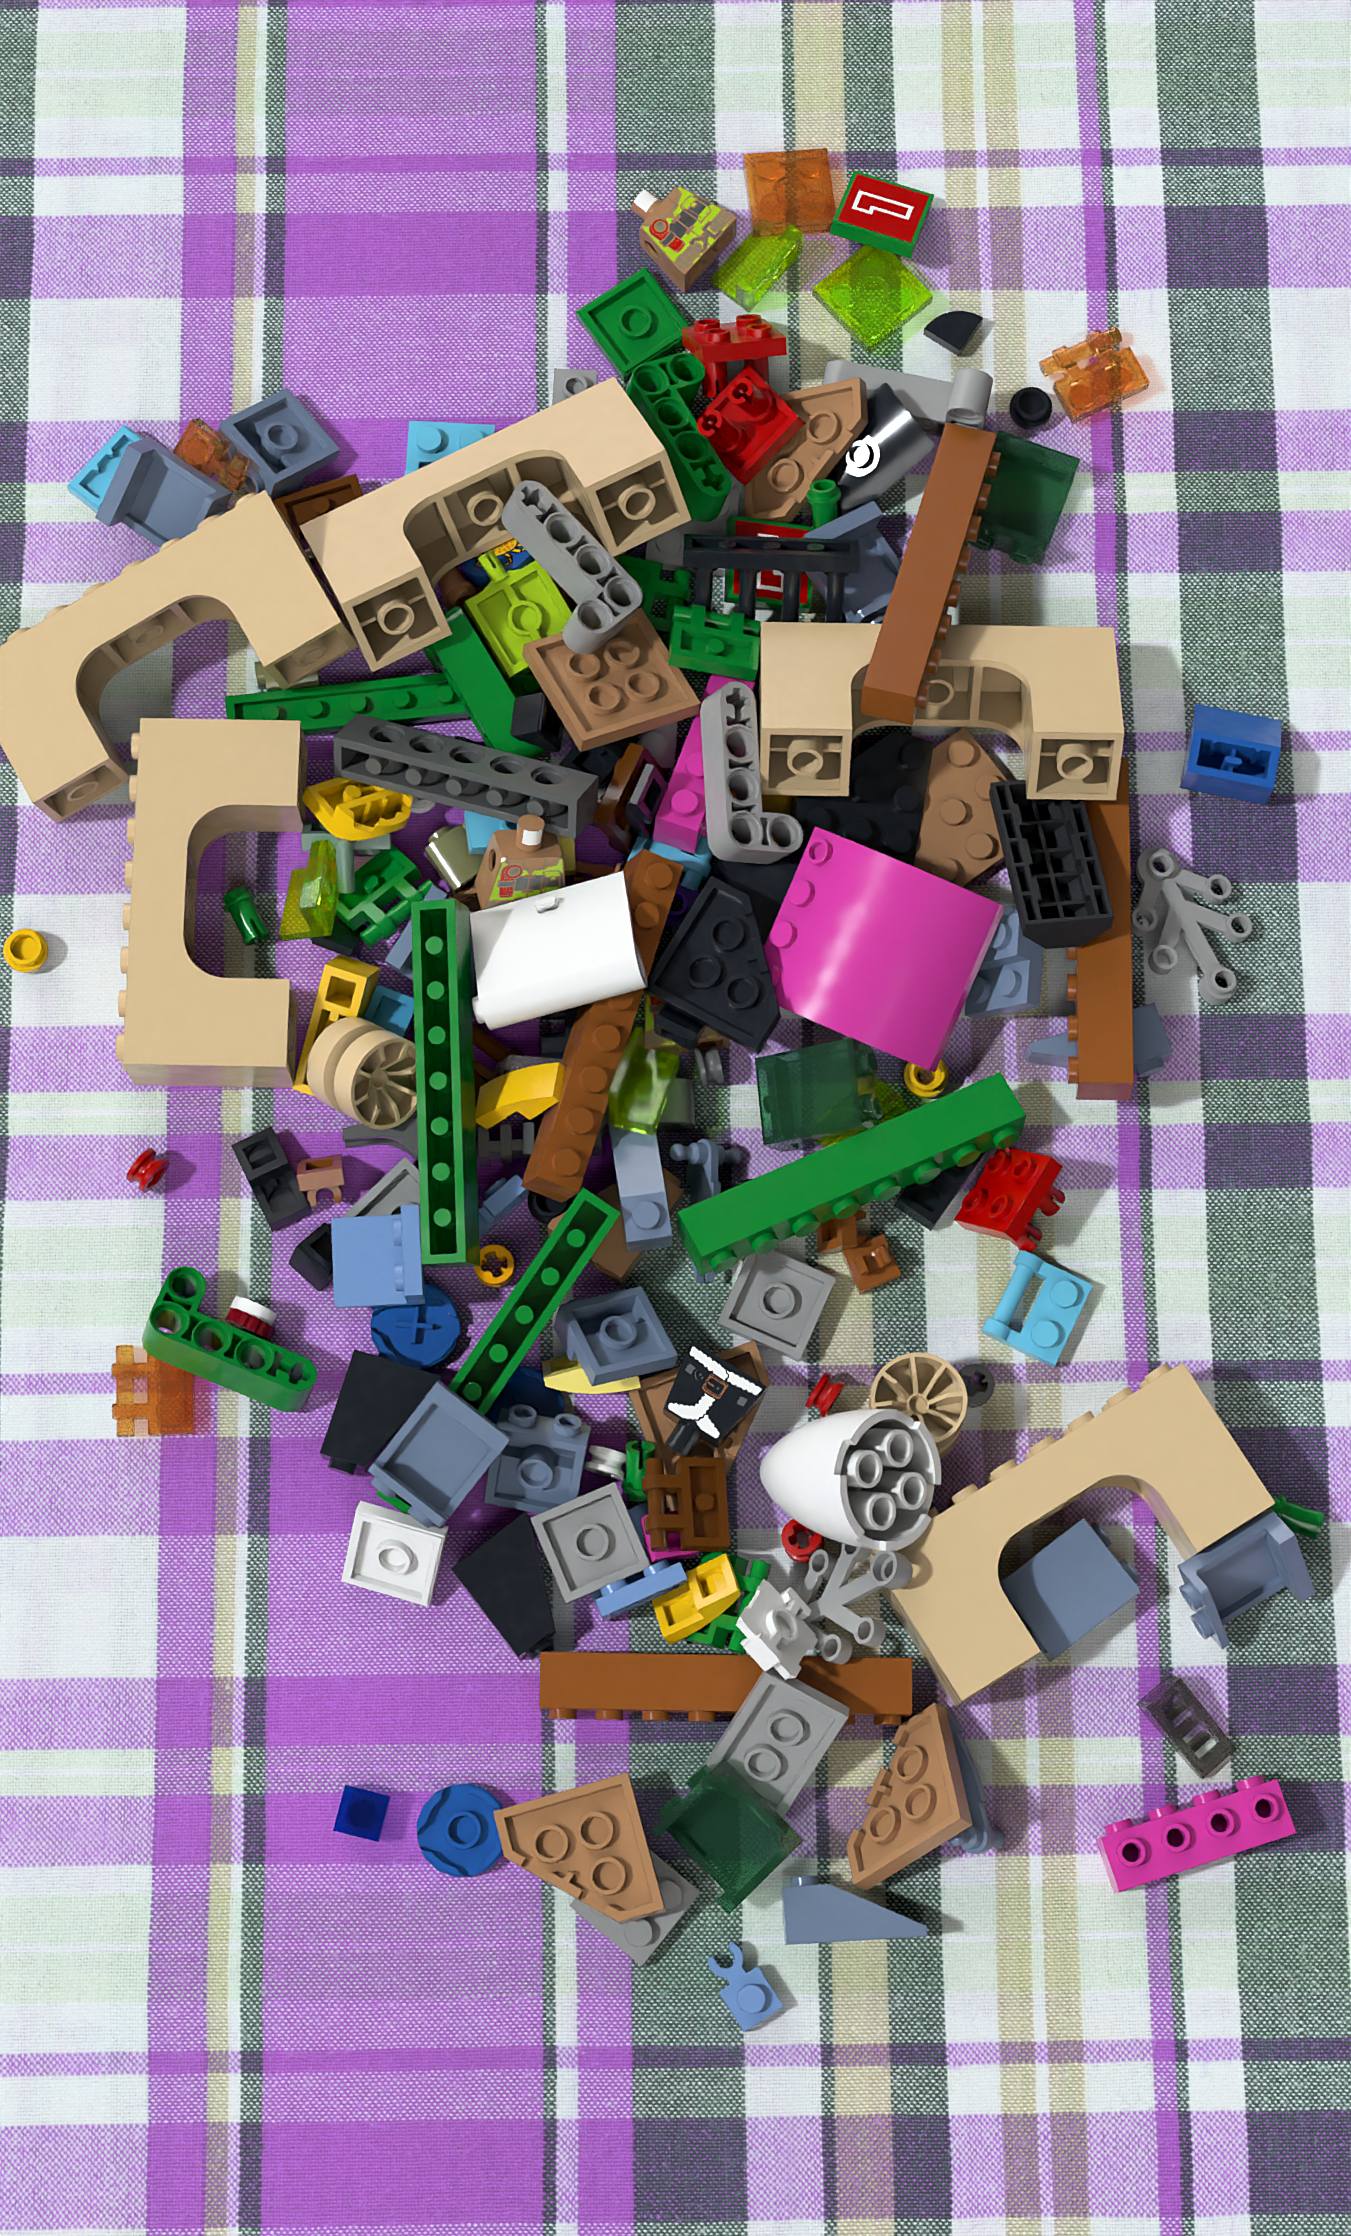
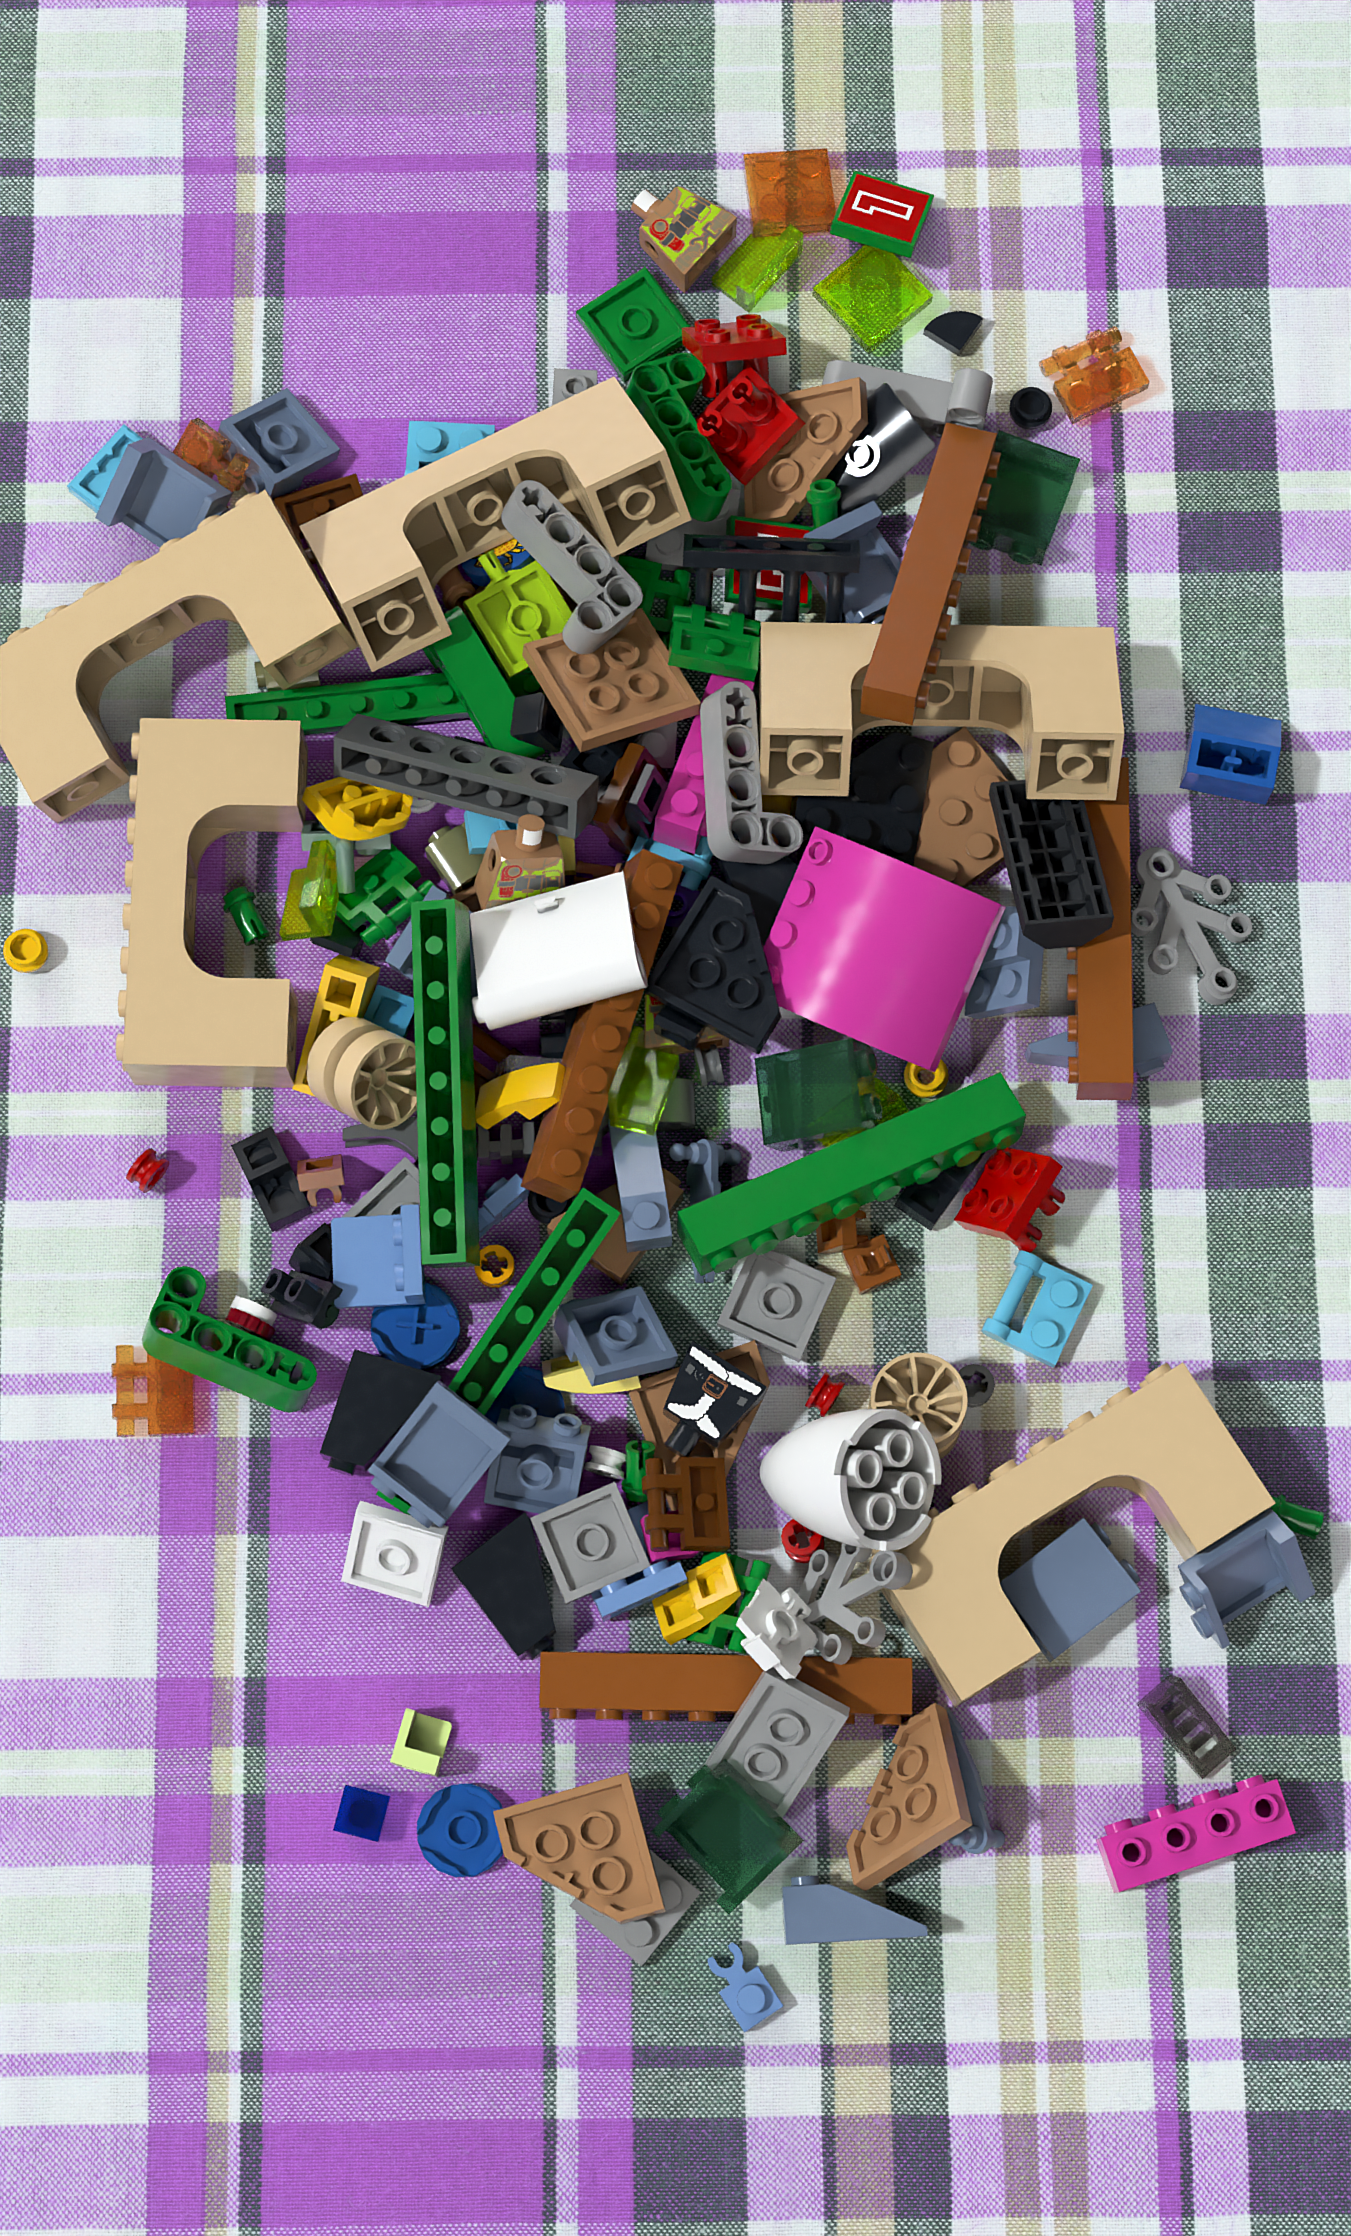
(302, 1298): none -> black hips
(421, 1743): none -> yellowish green panel

